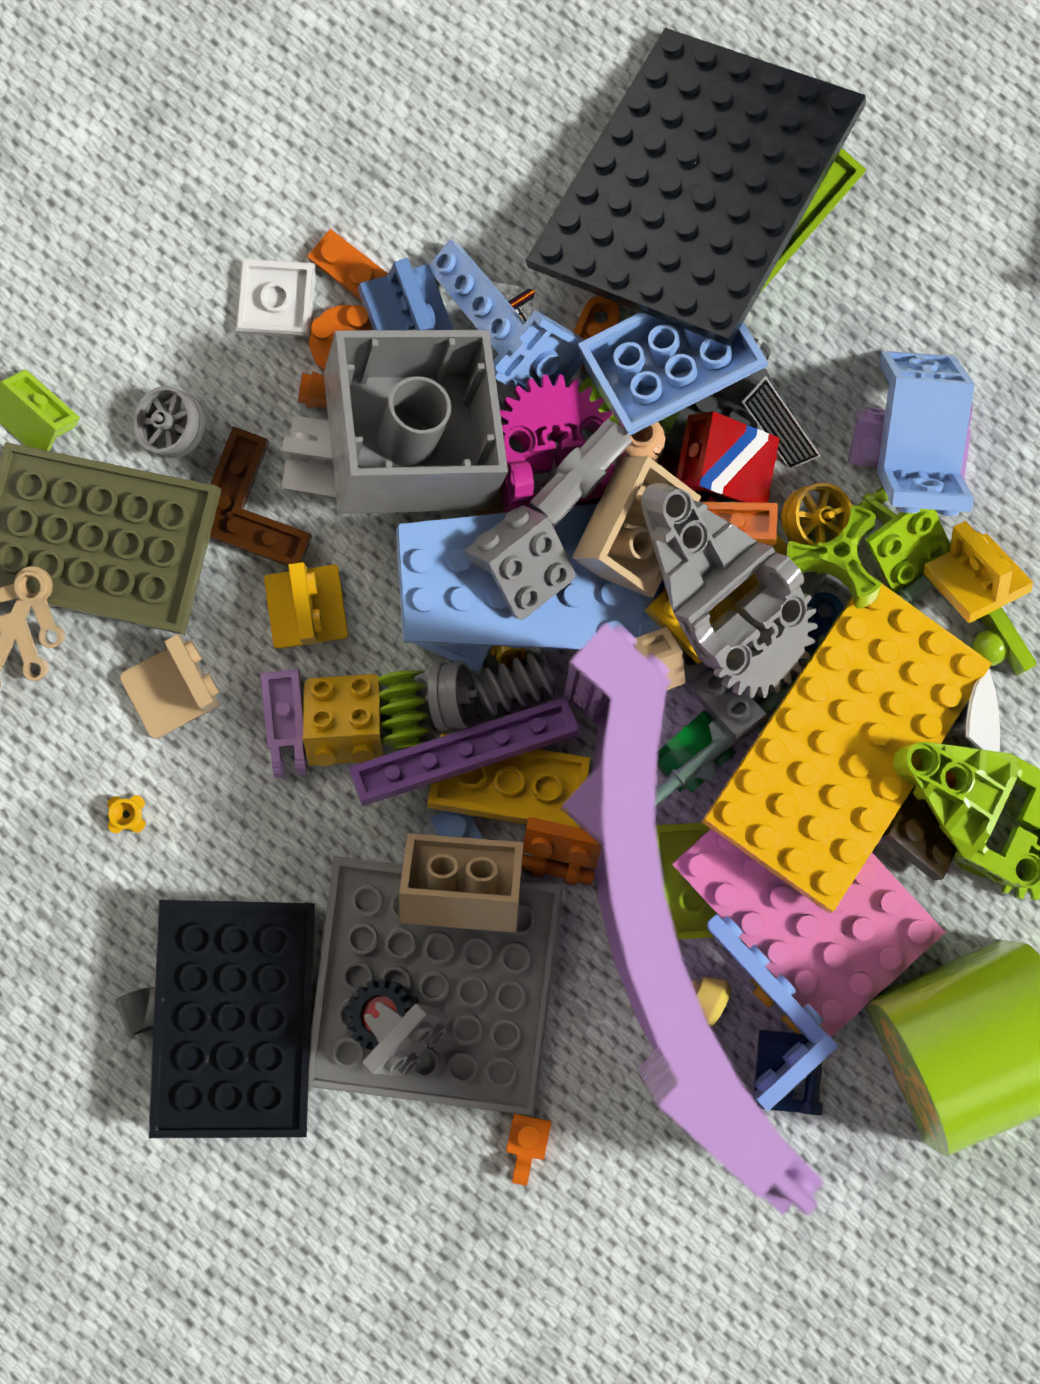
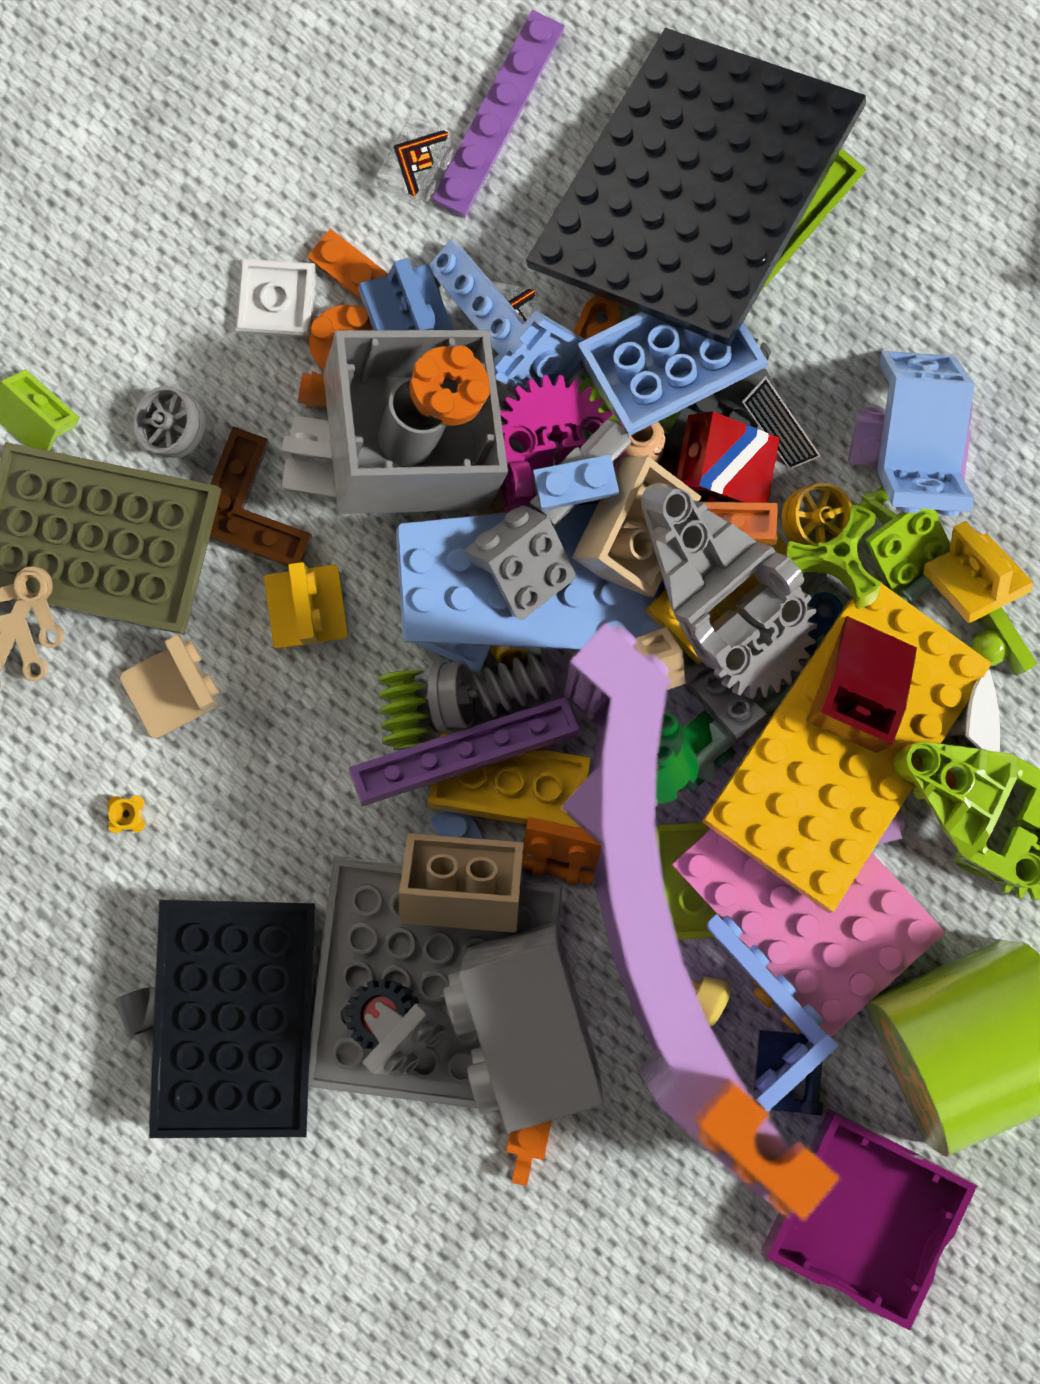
(284, 718): lavender hinge -> none
(342, 719): yellow bracket -> none
(415, 162): none -> clear brick
(454, 364): none -> orange plate
(498, 113): none -> medium lavender plate
(530, 1029): none -> light grey brick
(575, 482): none -> light blue plate
(675, 760): none -> green cylinder
(795, 1179): none -> orange arch
(864, 686): none -> dark red slope
(877, 1225): none -> magenta tile
(919, 838): dark brown plate -> none

